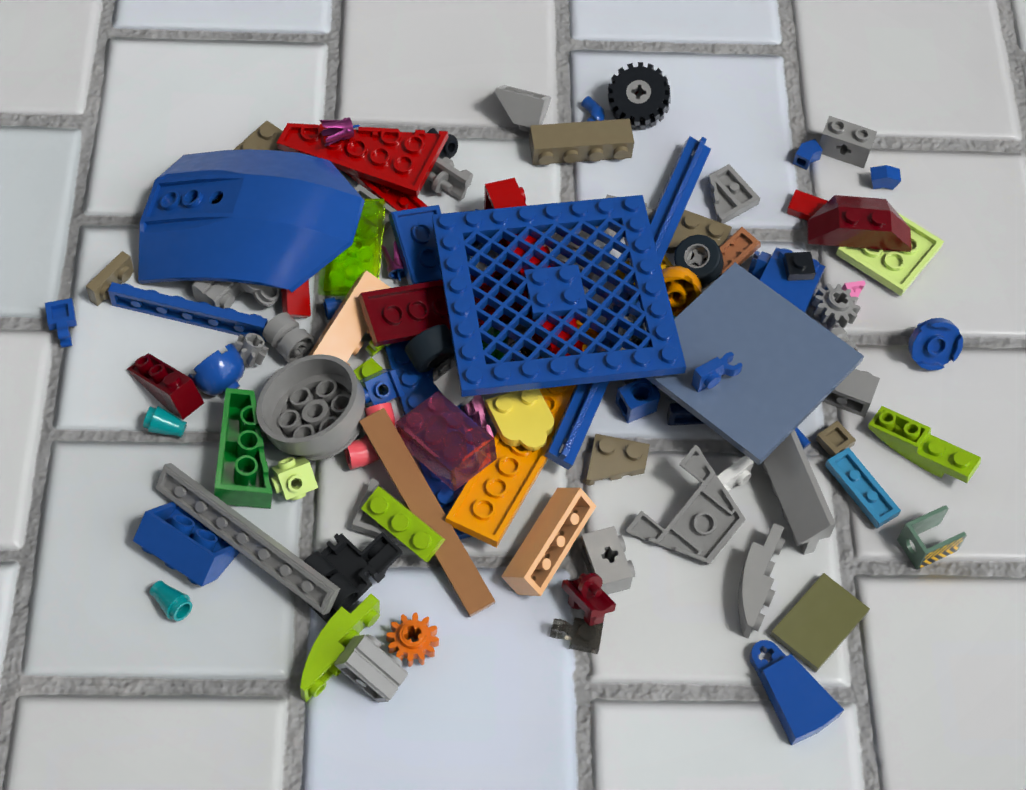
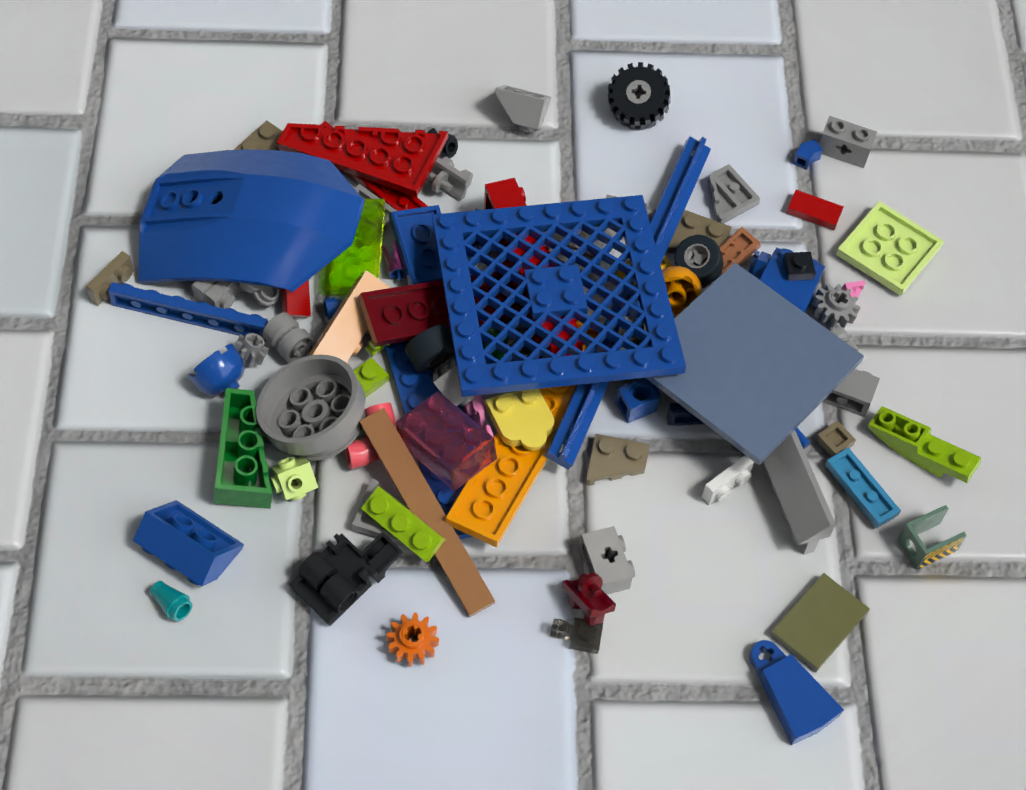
(61, 317): blue plate -> none
(163, 422): teal cone -> none
(167, 385): dark red slope -> none
(247, 539): light grey tile -> none
(332, 642): lime slope -> none
(337, 130): flat silver piece -> none
(371, 667): light grey brick -> none
(388, 383): blue brick -> none
(548, 541): light nougat brick -> none
(581, 141): dark tan brick -> none
(596, 111): blue arm -> none
(702, 523): light grey wing -> none
(710, 373): blue plate -> none
(755, 581): light grey slope -> none
(859, 224): dark red wedge -> none
(885, 177): blue piece -> none
(935, 343): blue tile -> none

